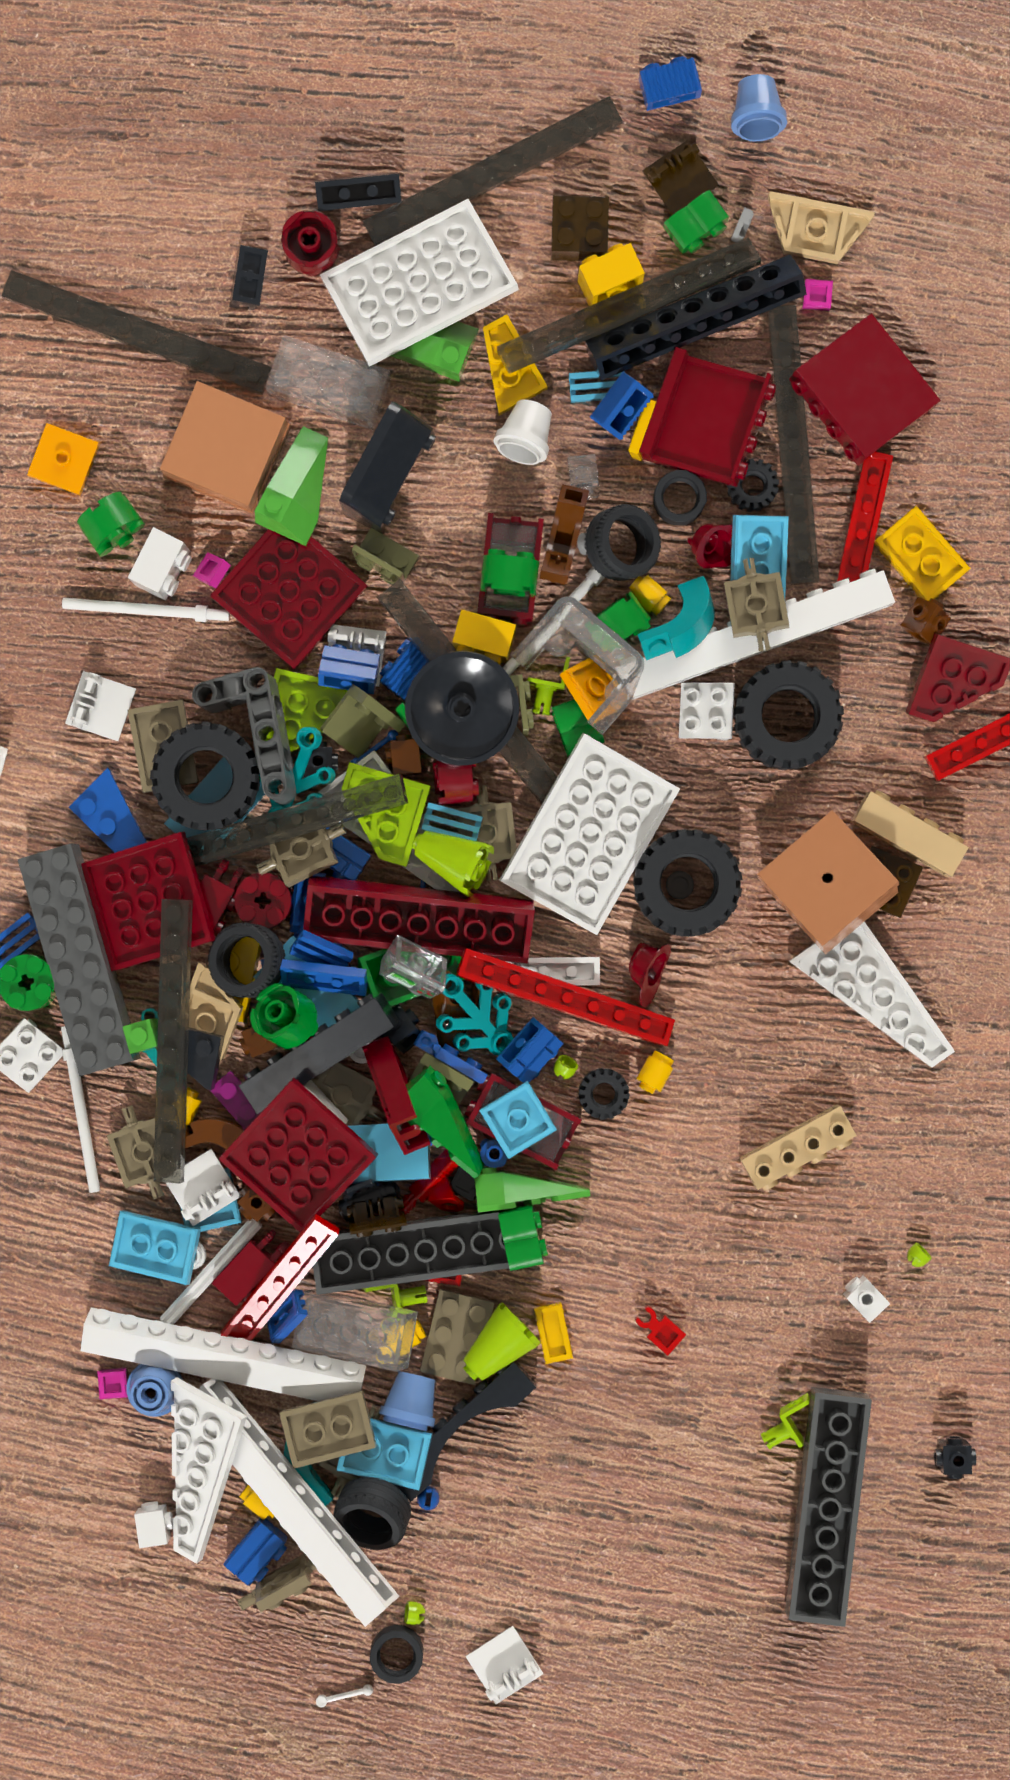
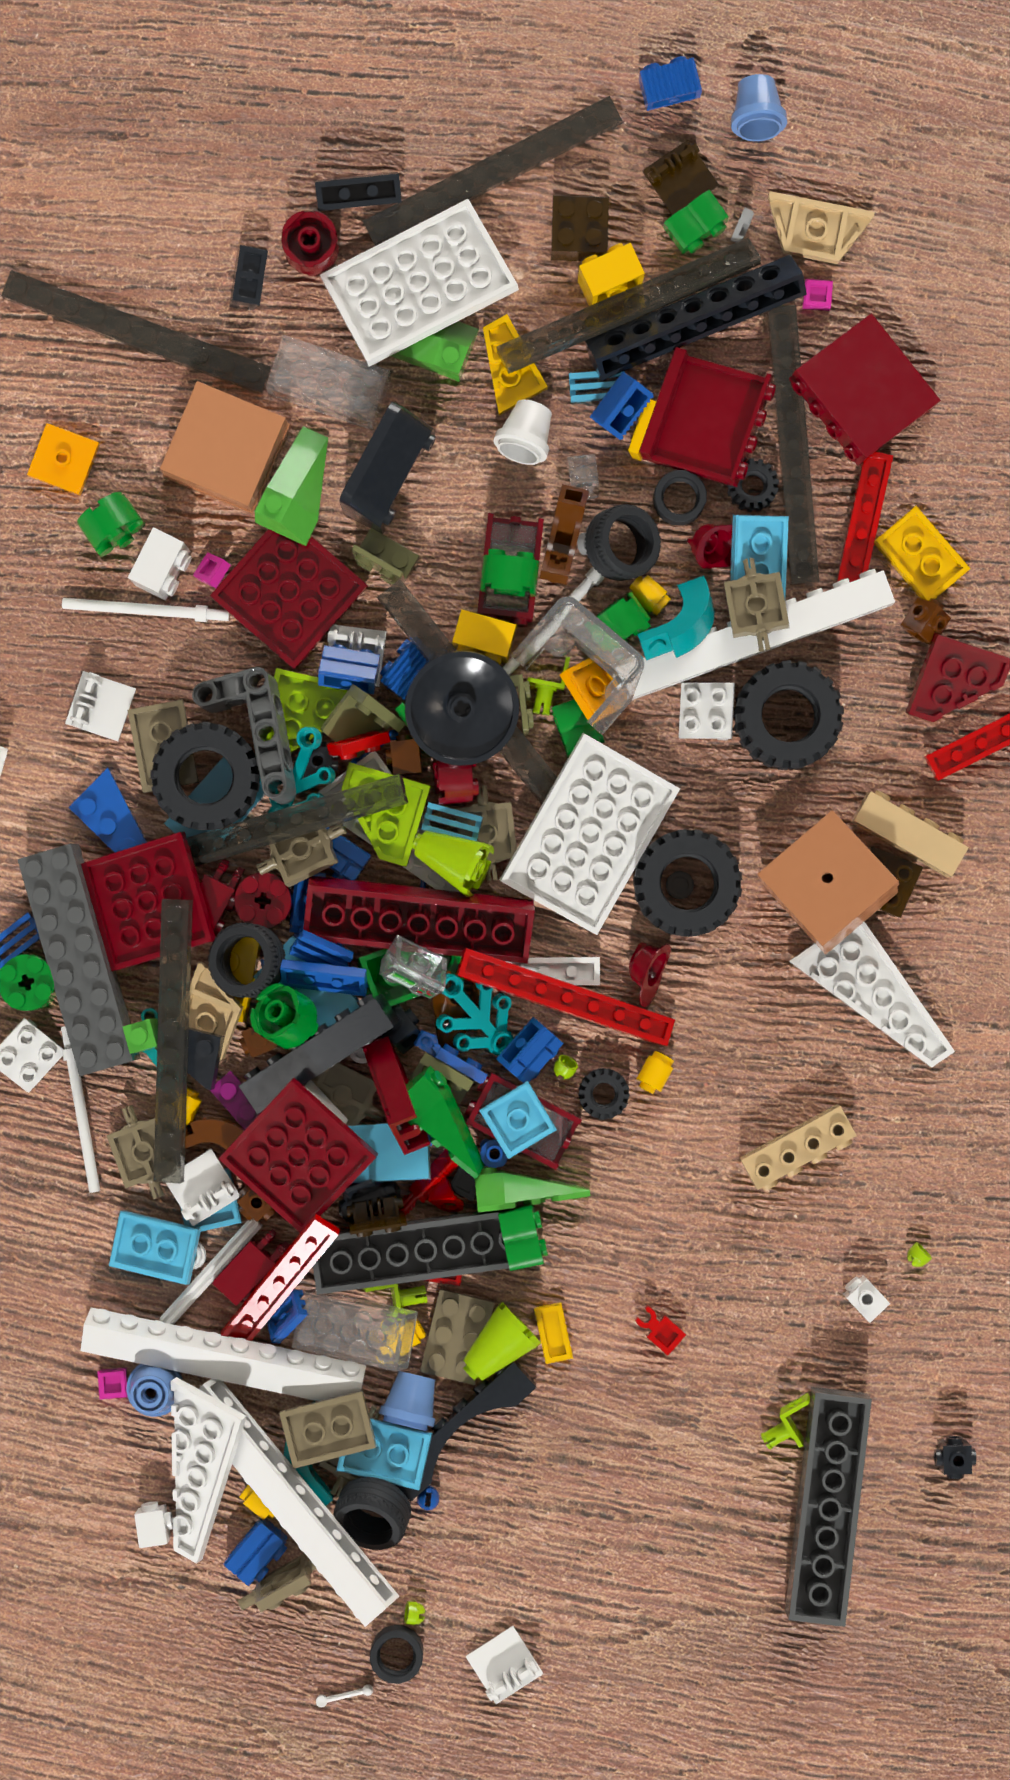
(350, 746): none -> red plate

